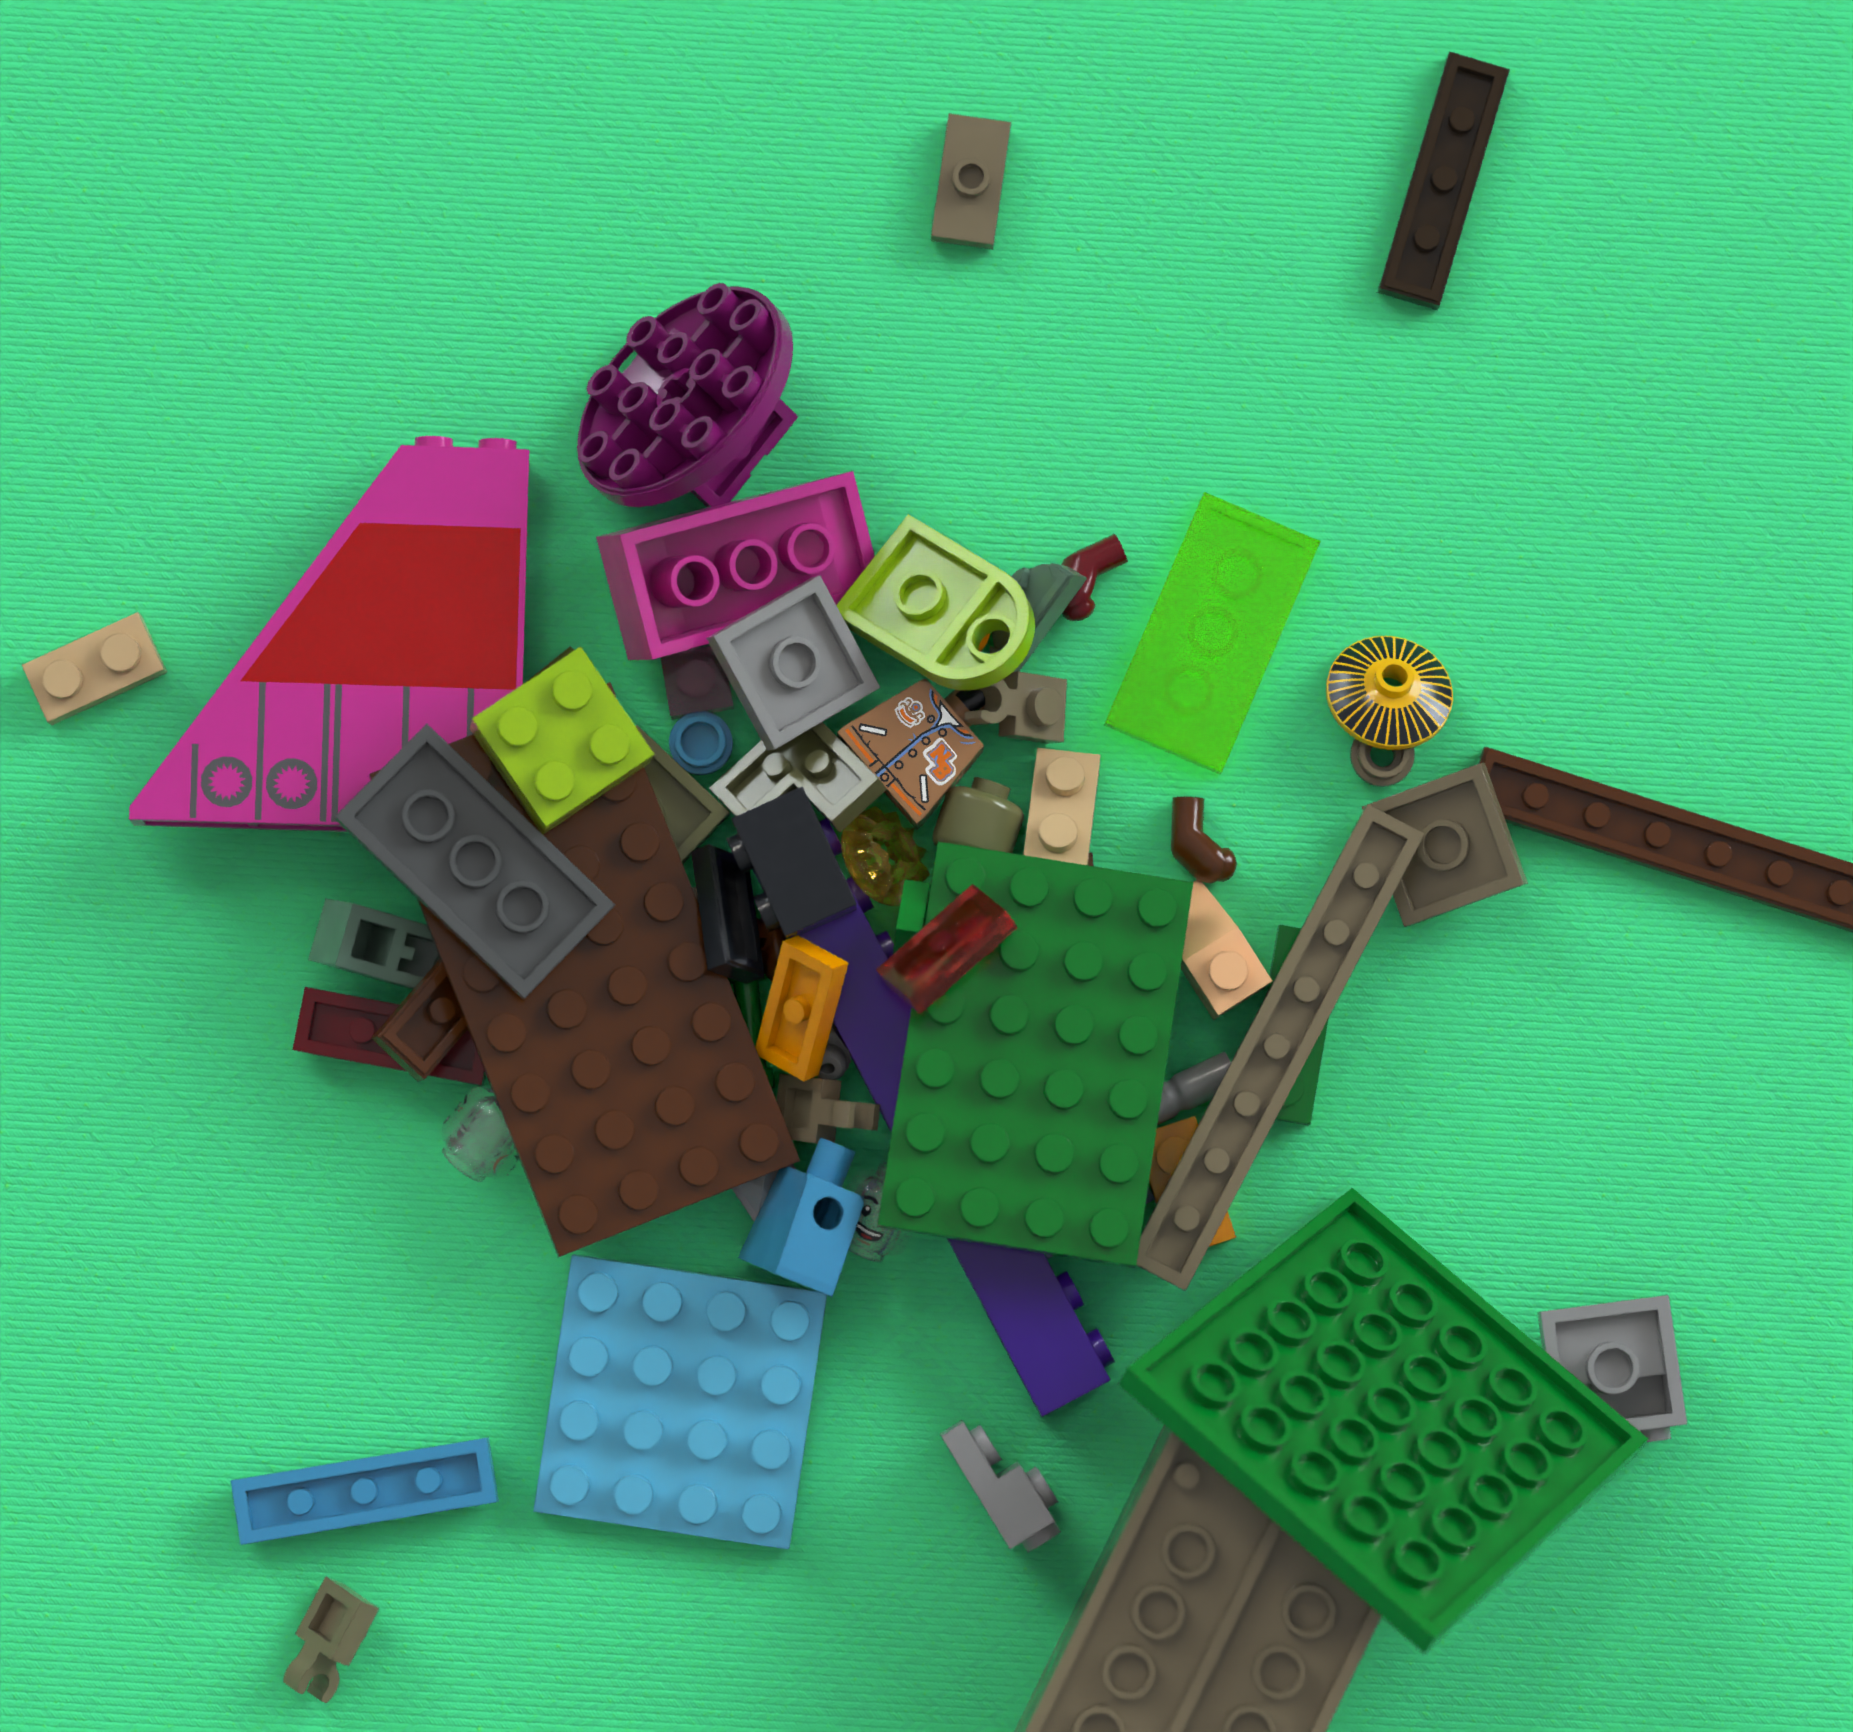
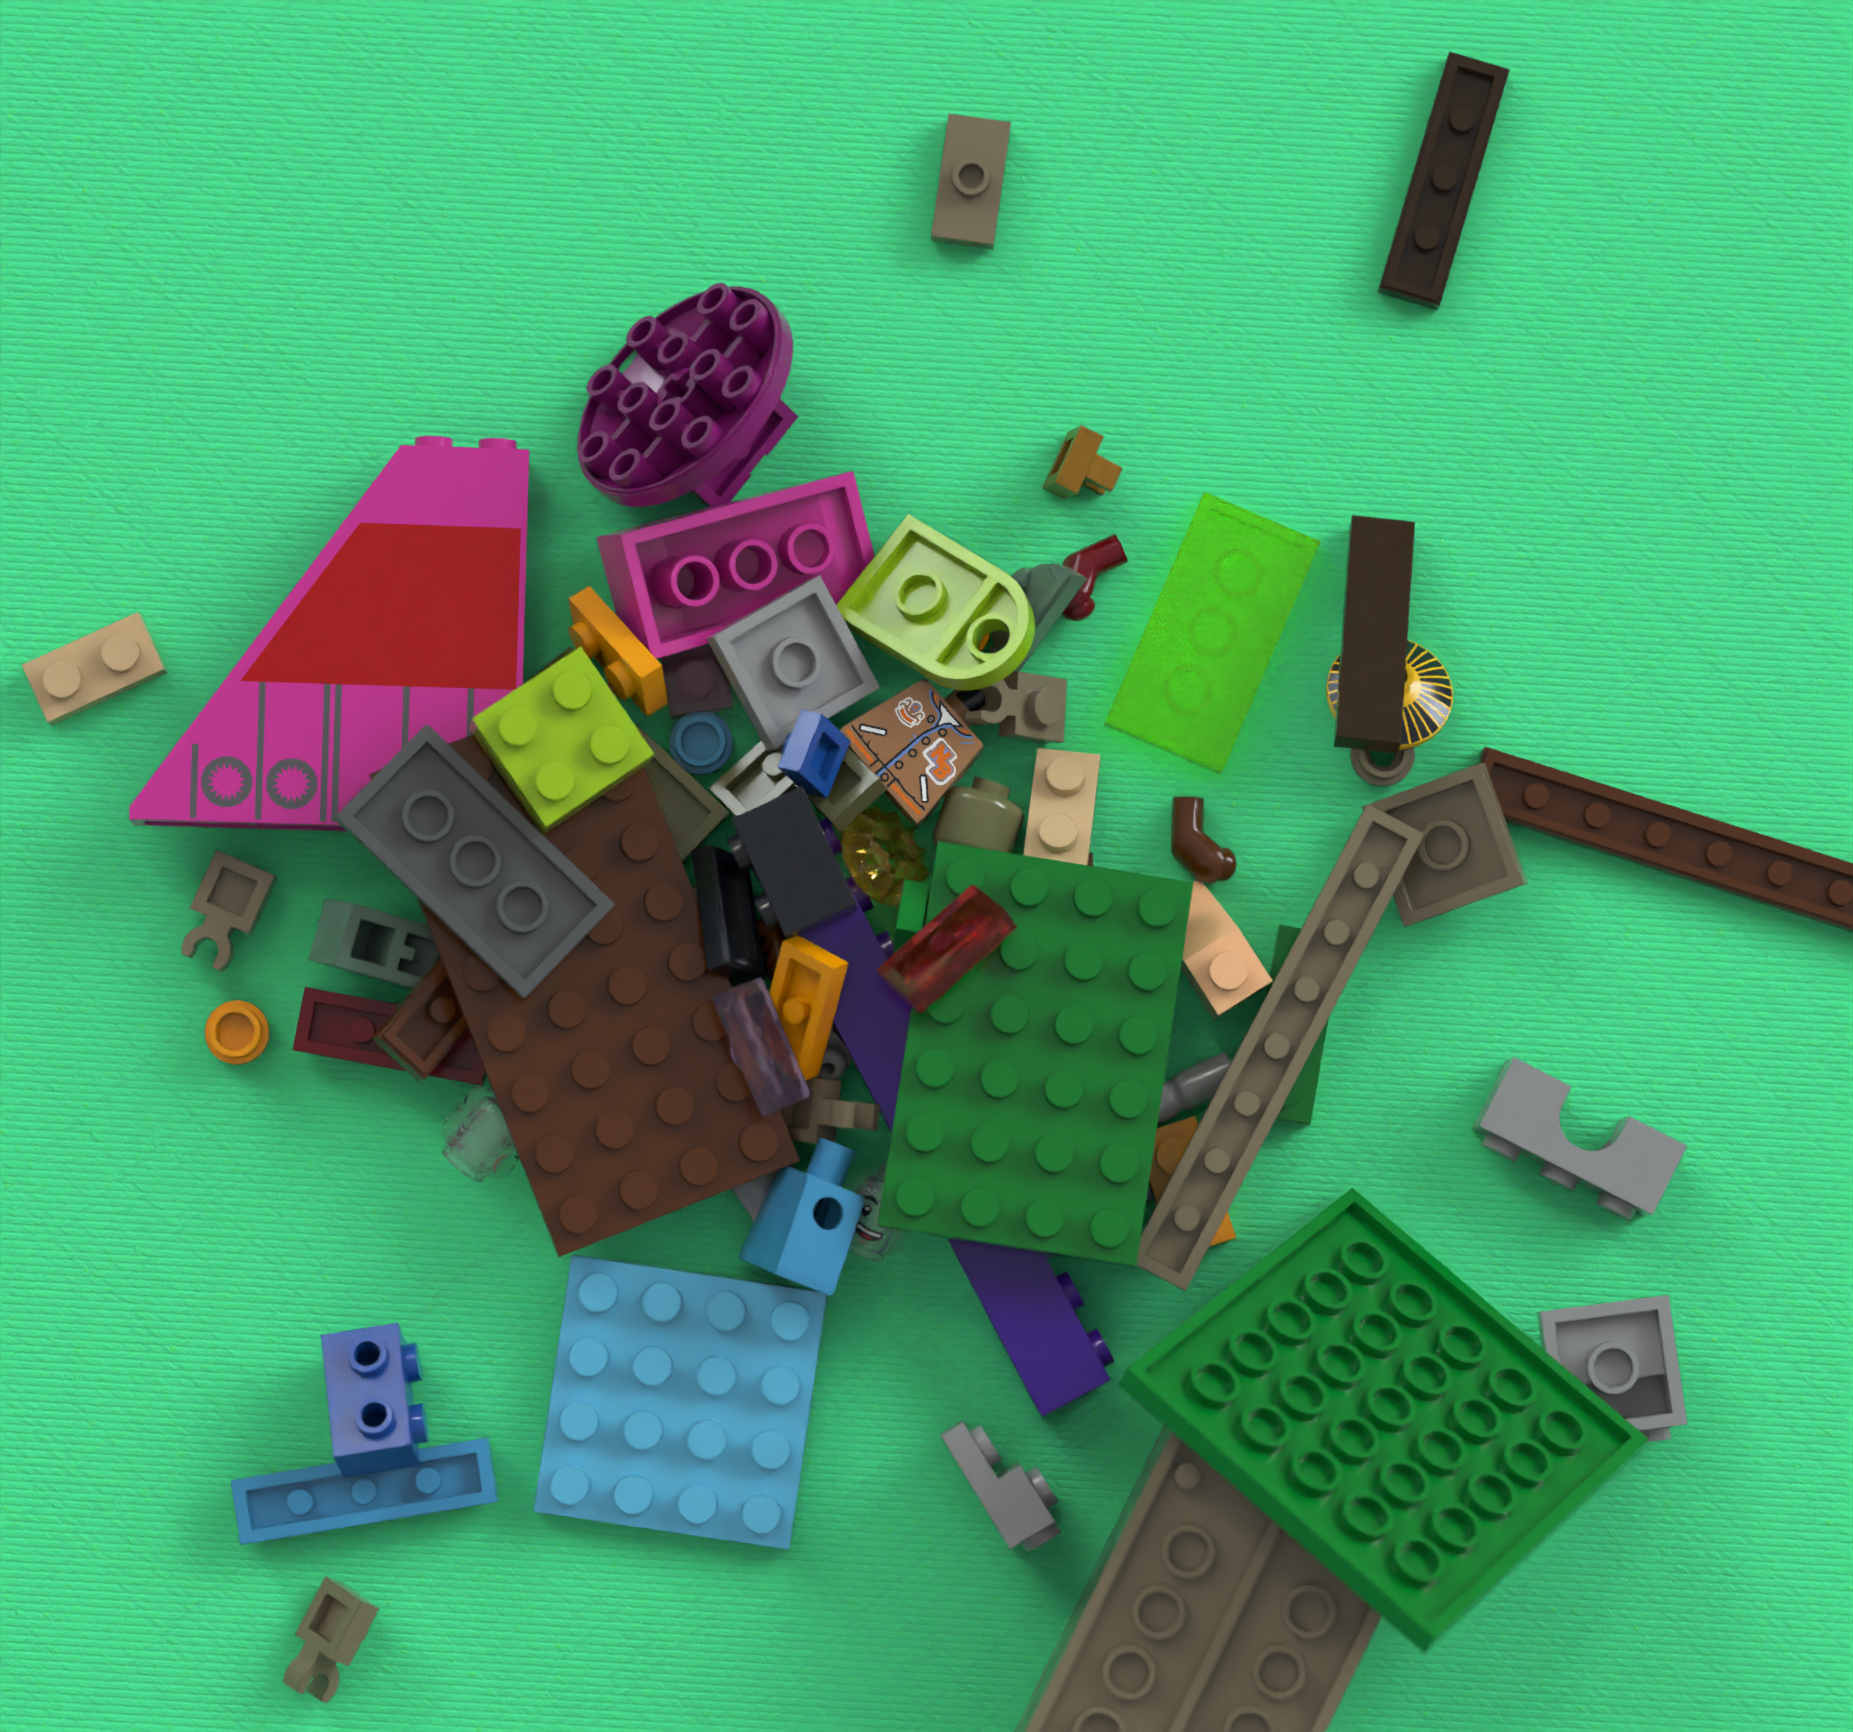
(231, 899): none -> dark tan plate
(237, 1032): none -> light orange plate
(372, 1399): none -> brick
(625, 659): none -> light orange plate
(761, 1046): none -> plate
(813, 753): none -> blue plate
(1081, 466): none -> pearl gold tile
(1374, 634): none -> dark brown tile
(1525, 1120): none -> light grey arch

